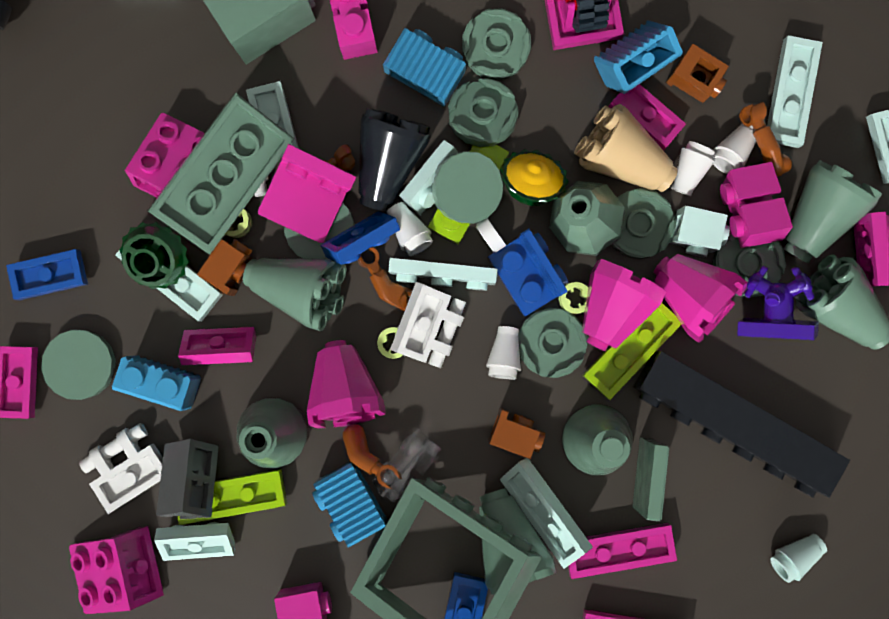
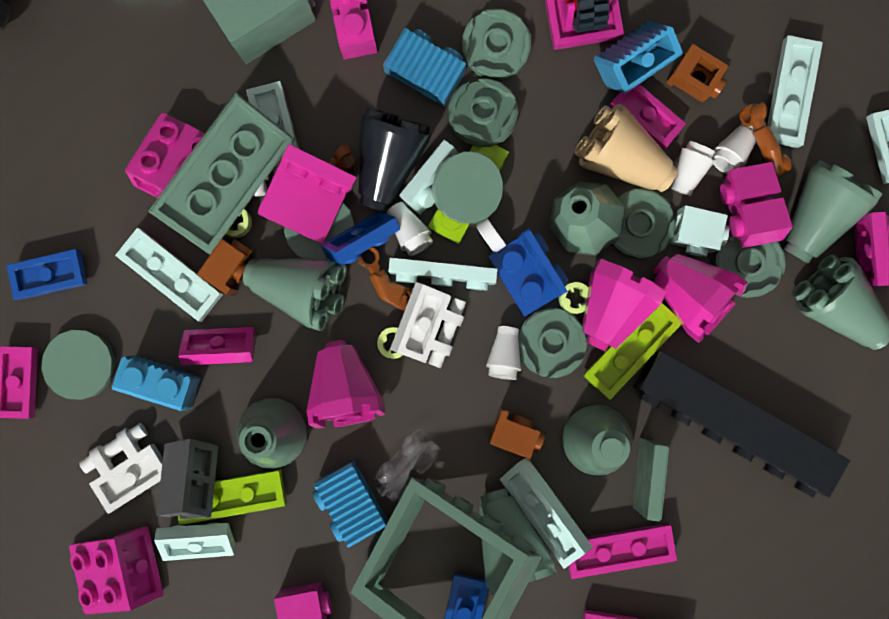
(149, 246): dark green piece -> none
(359, 454): dark orange arm -> none
(534, 177): yellow piece -> none
(779, 308): dark purple piece -> none
(798, 557): light aqua cone -> none

